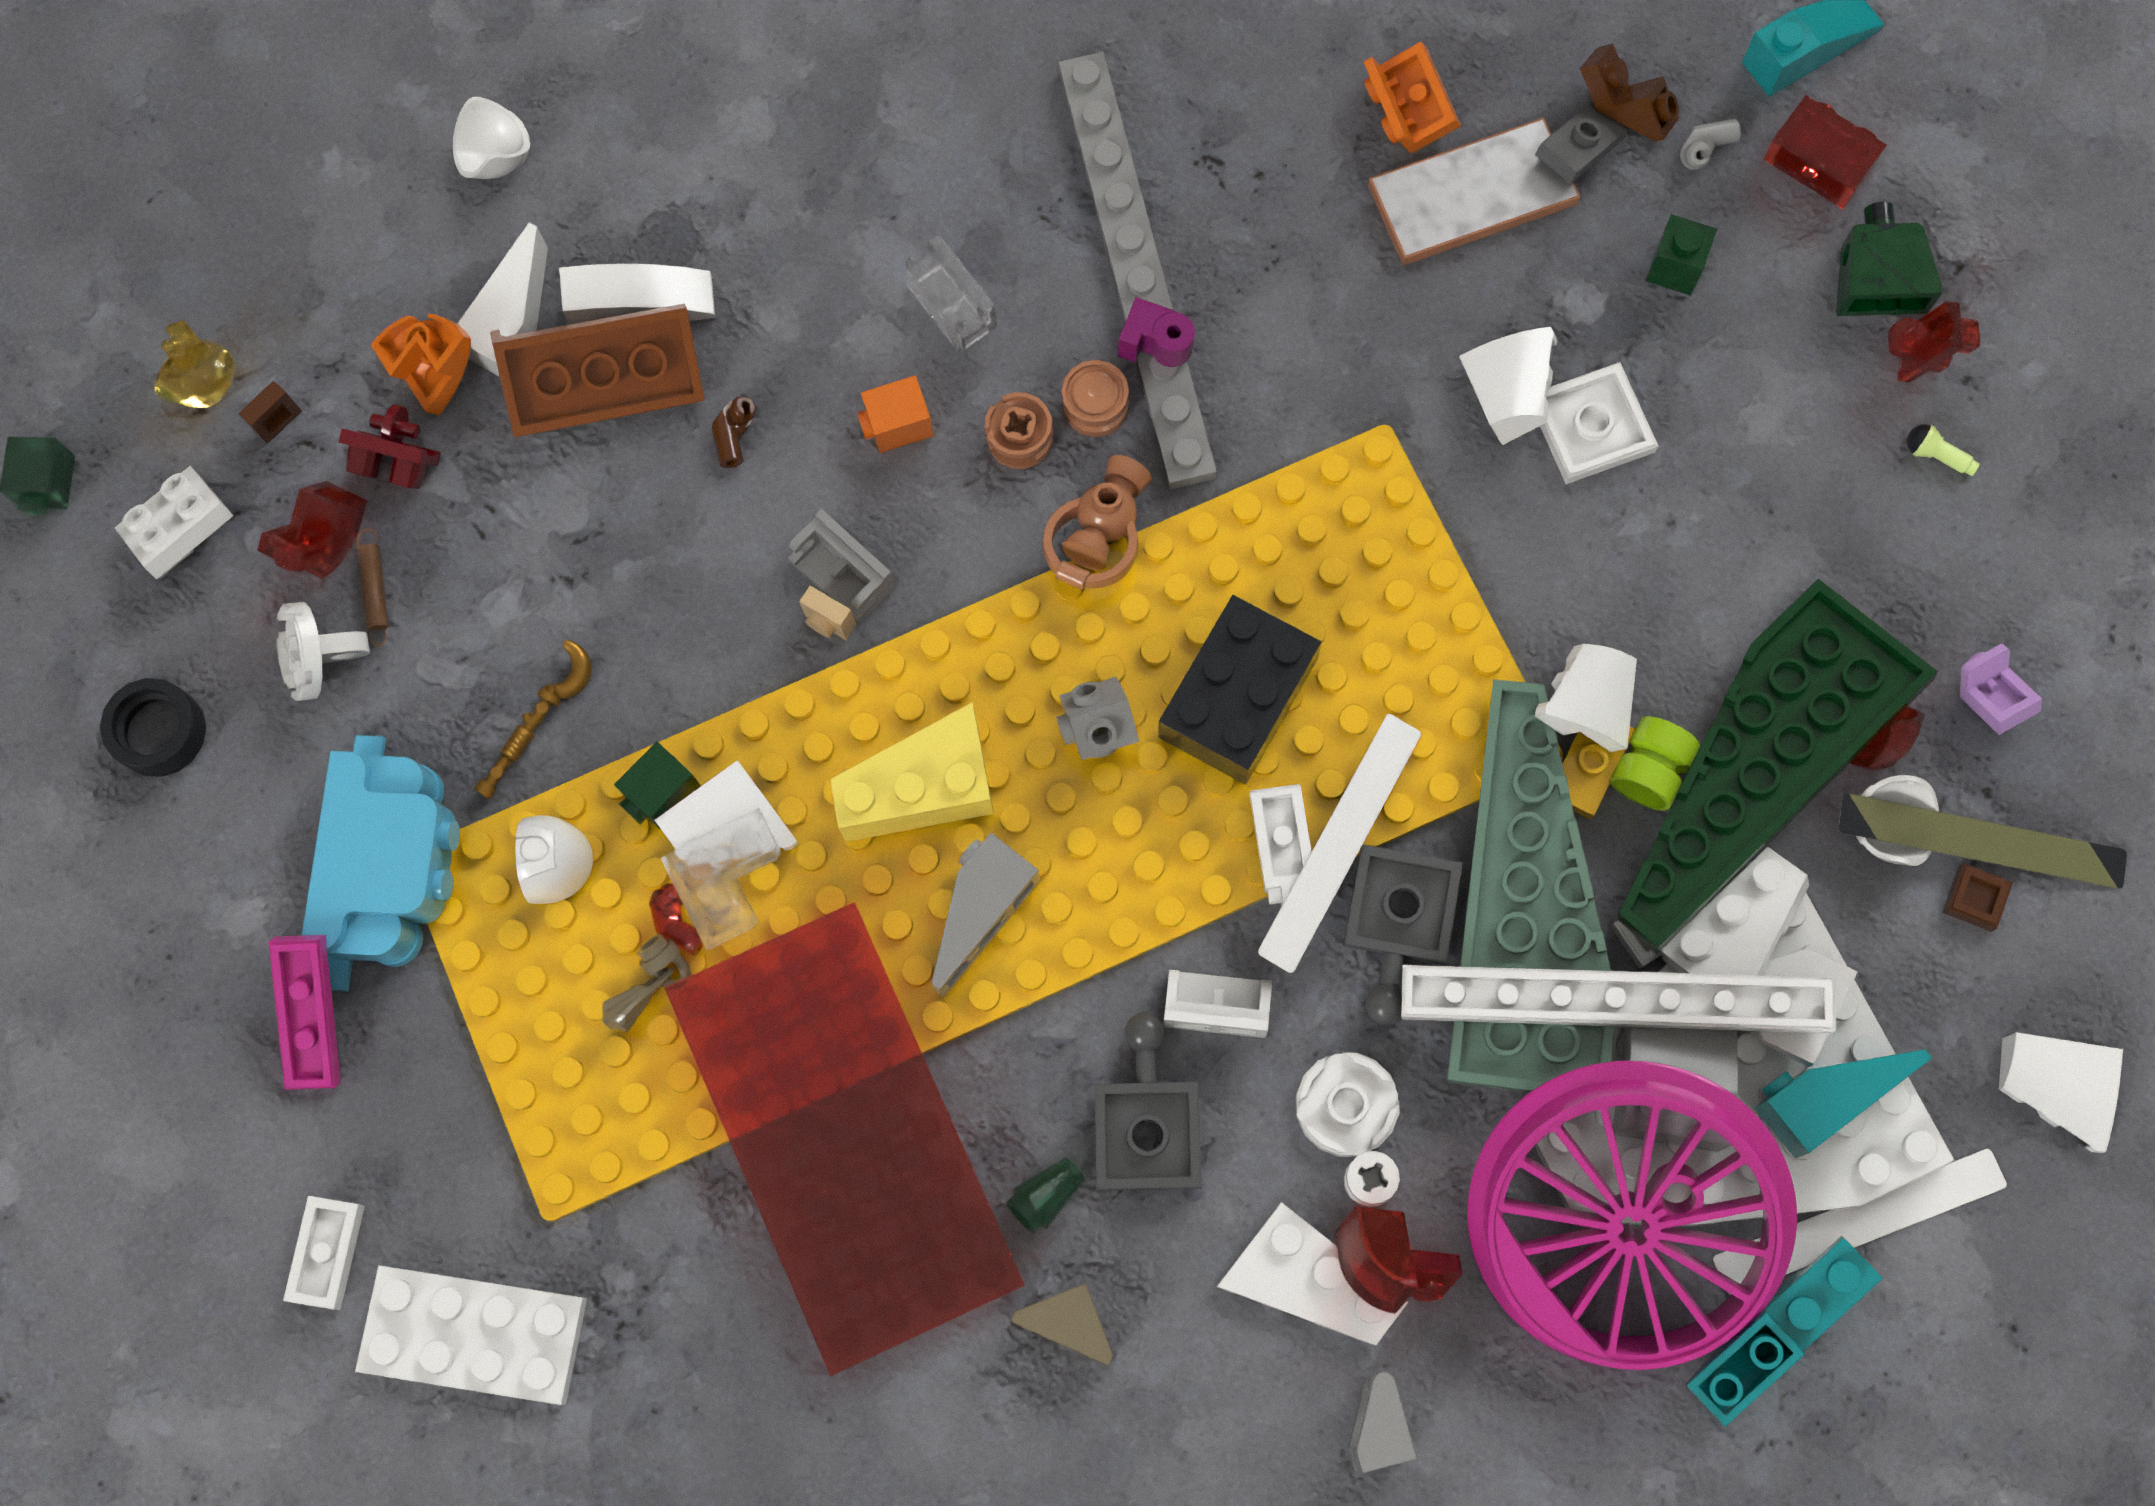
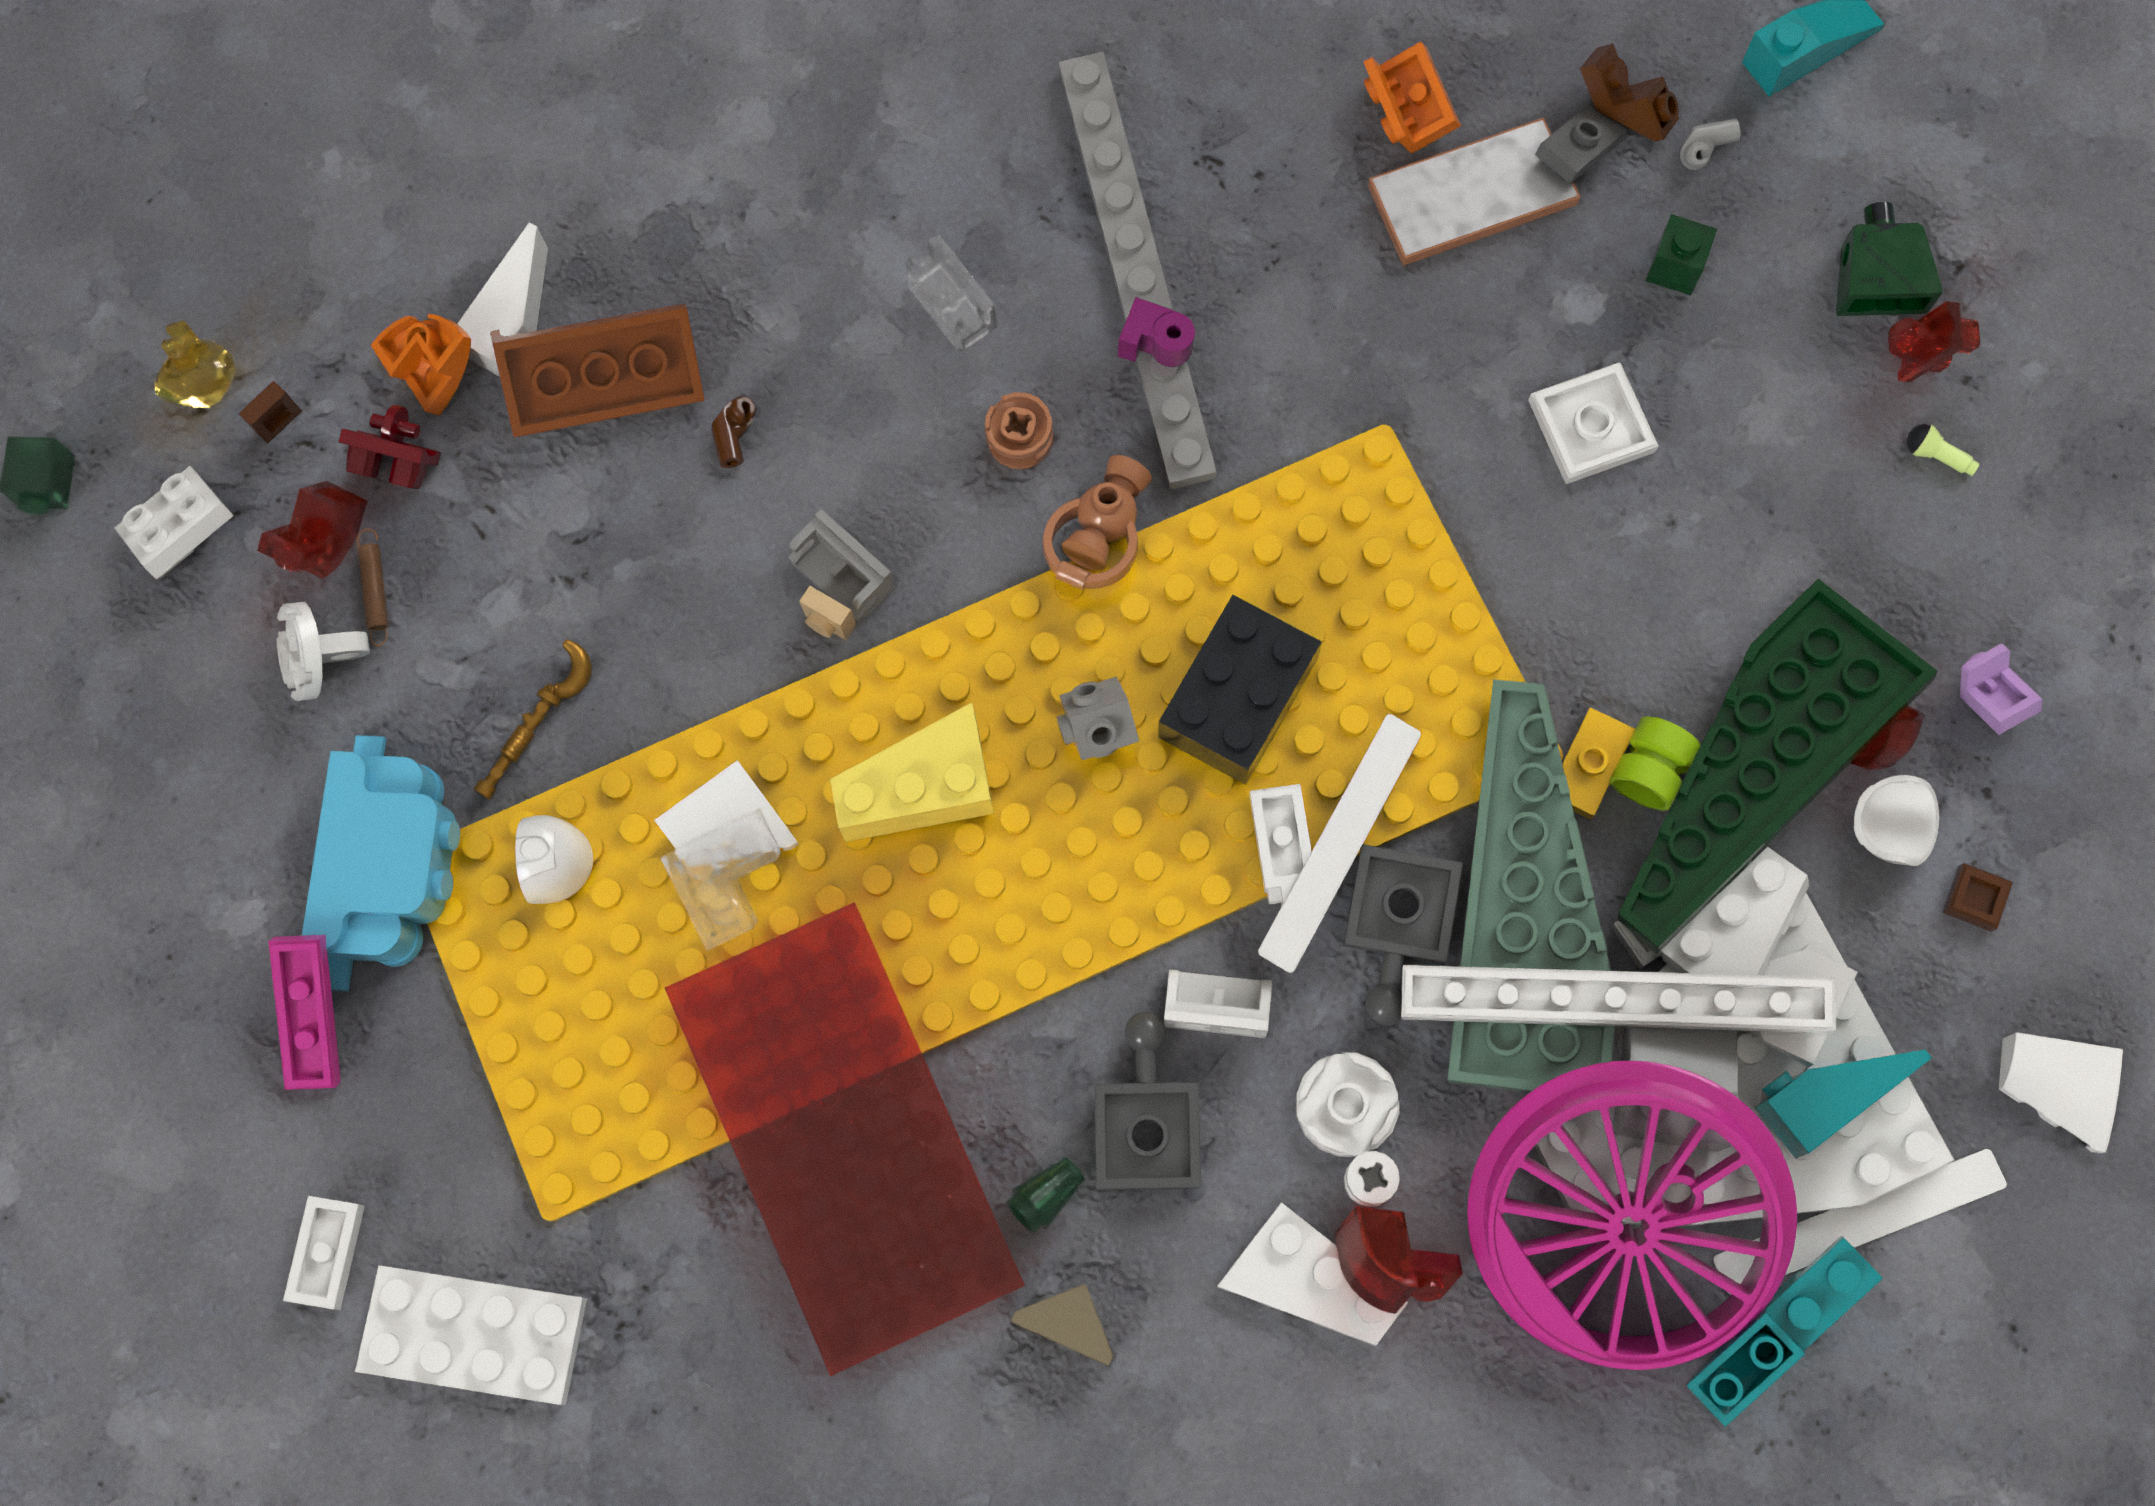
(128, 702): black tyre -> none
(488, 140): white helmet -> none
(622, 289): white slope -> none
(655, 785): dark green brick -> none
(655, 954): dark tan piece -> none
(668, 919): clear red arm -> none
(895, 414): orange brick -> none
(984, 897): light grey slope -> none
(1095, 398): nougat wheel -> none
(1380, 1427): light grey tile -> none
(1513, 380): white slope -> none
(1593, 696): white slope -> none
(1825, 151): clear red brick -> none
(1982, 840): olive sticker -> none

